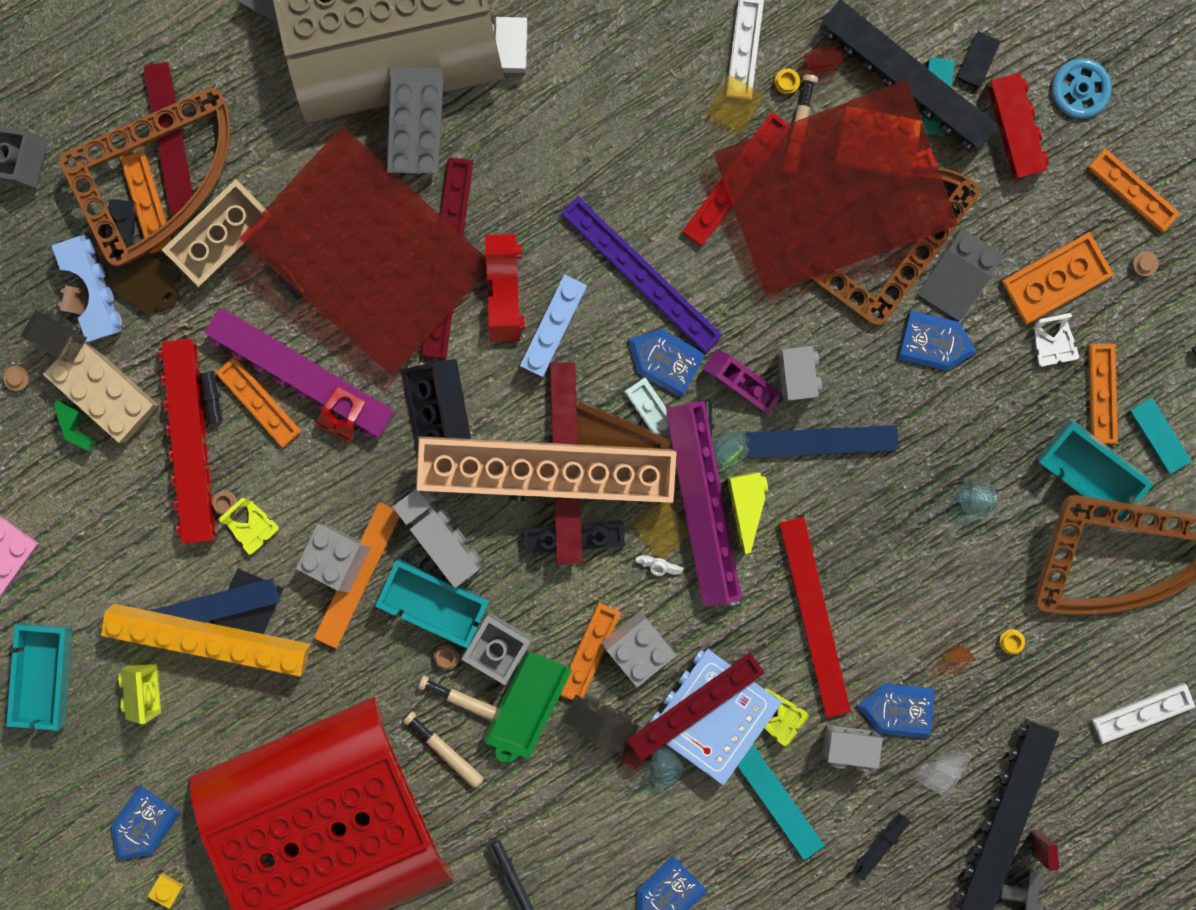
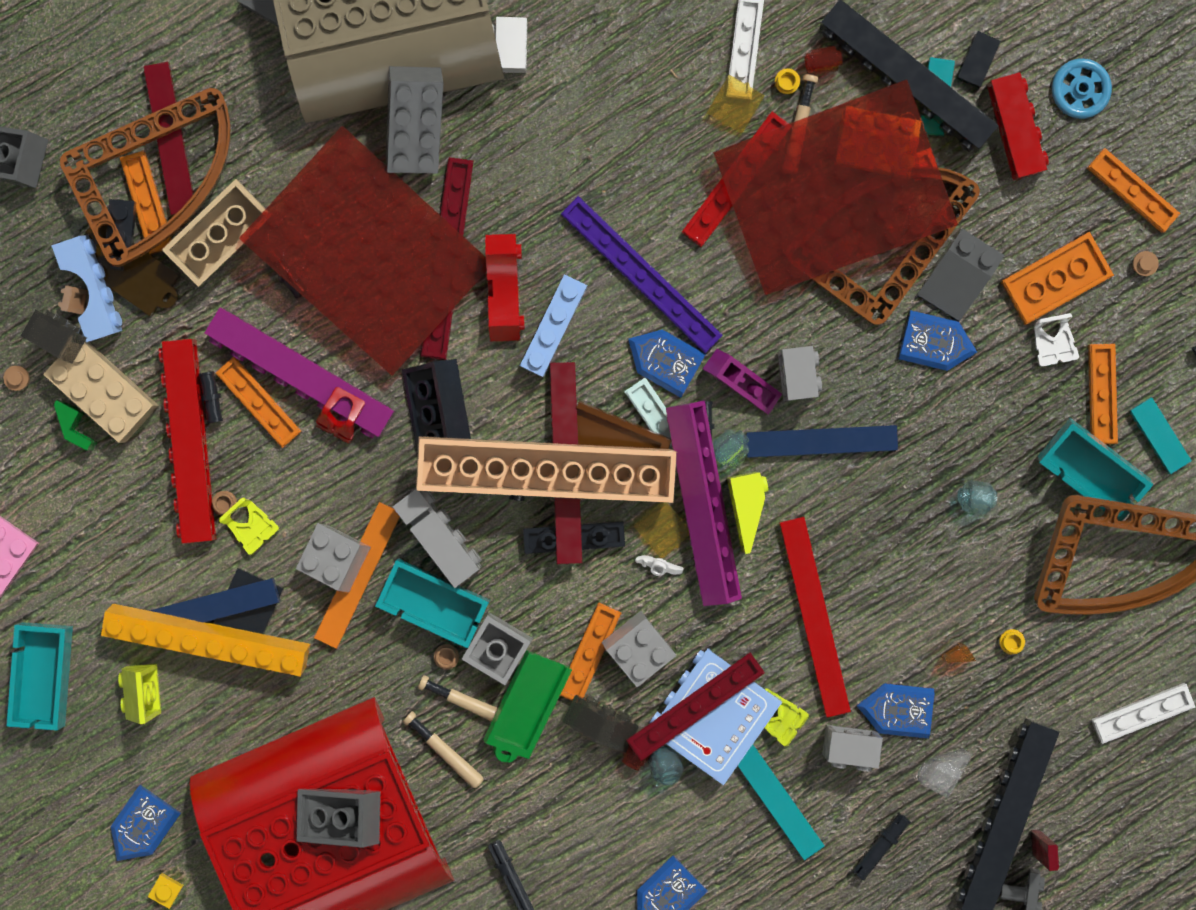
(338, 817): none -> dark grey slope

